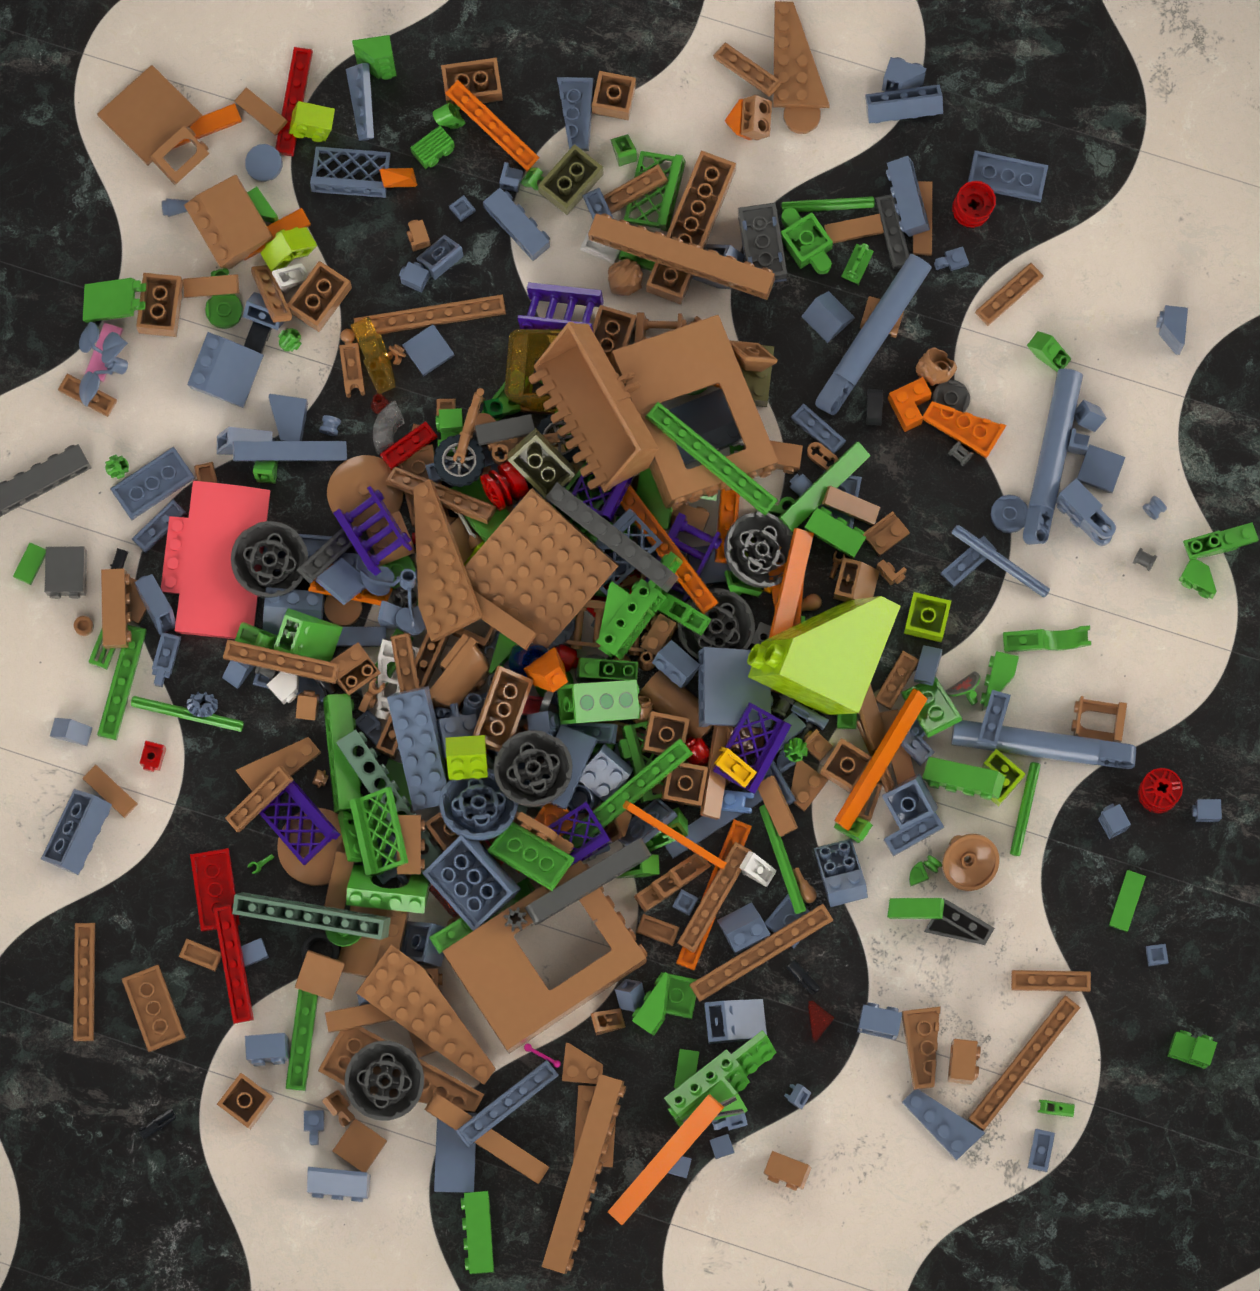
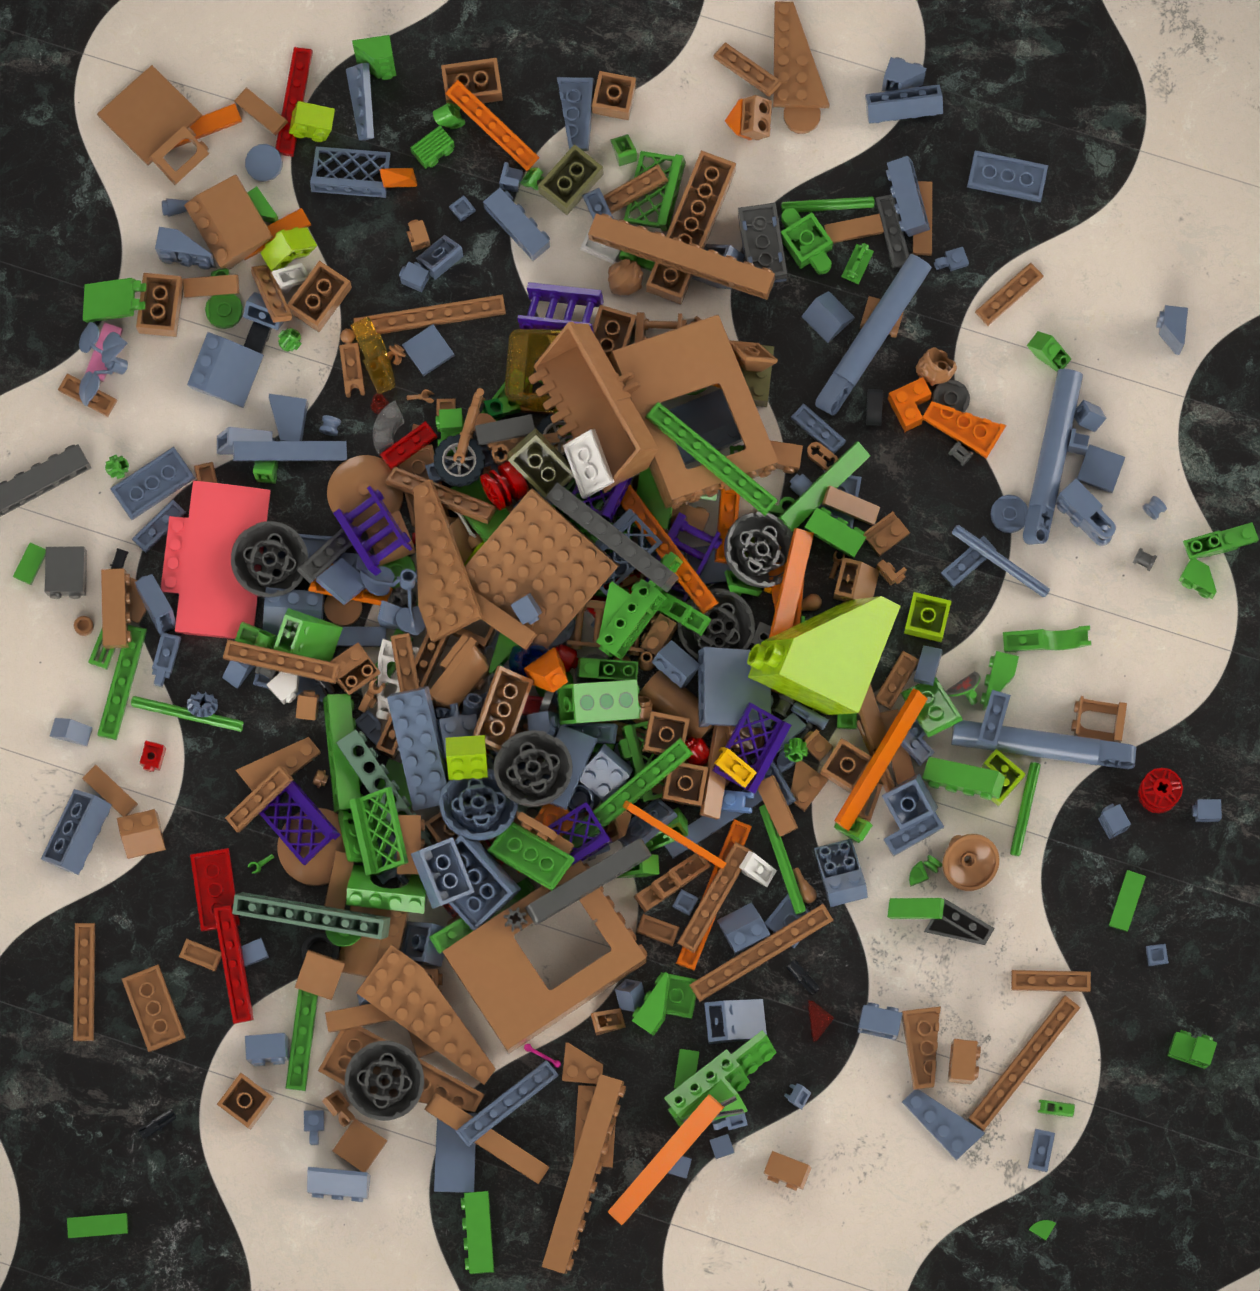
(97, 1225): none -> bright green tile
(141, 833): none -> medium nougat slope
(177, 247): none -> sand blue slope
(424, 395): none -> medium nougat hand
(442, 872): none -> sand blue slope
(527, 609): none -> sand blue brick
(588, 463): none -> white tile
(981, 197): red wheel -> none
(1042, 1228): none -> bright green tile

